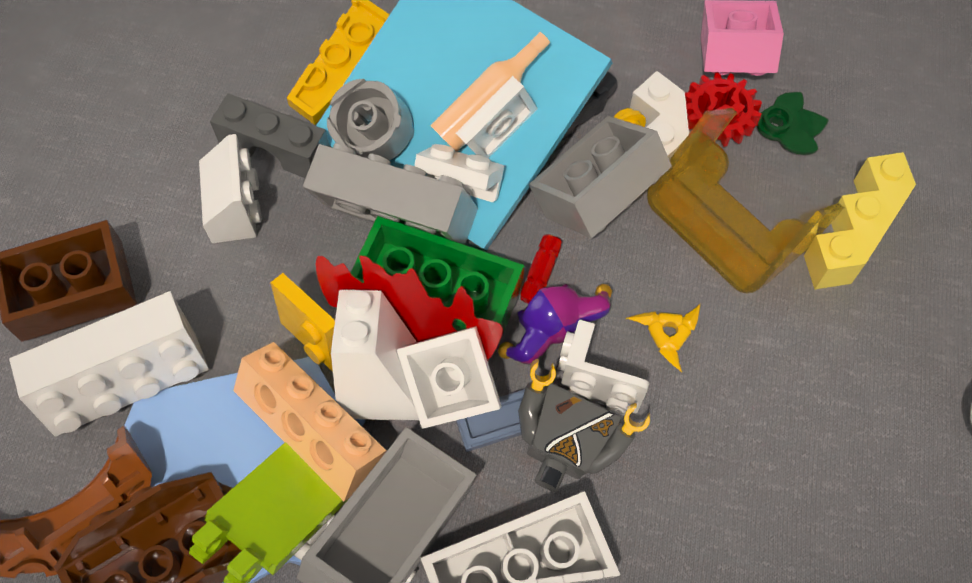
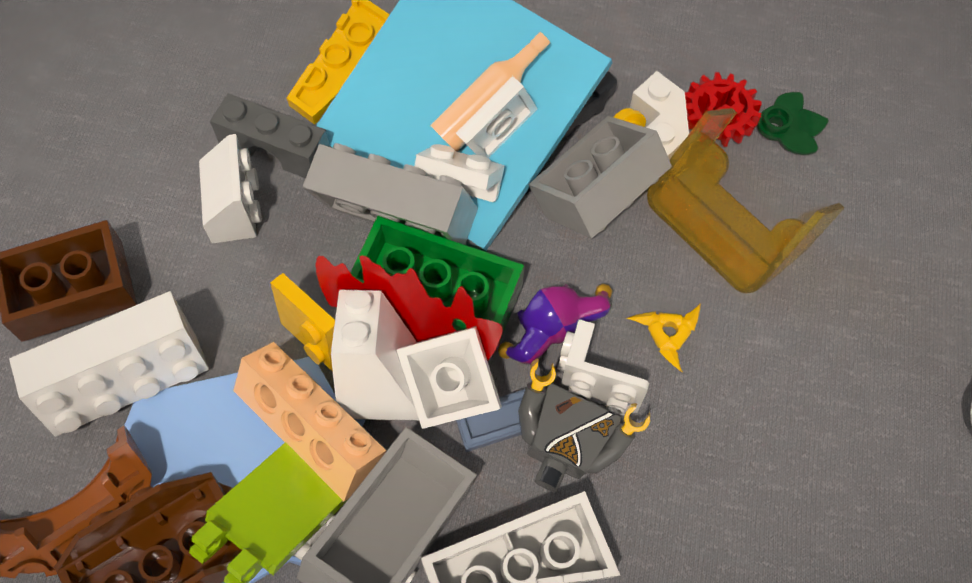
(358, 104): light grey brick -> none
(541, 267): red axle -> none
(741, 36): bright pink brick -> none
(882, 190): light yellow brick -> none

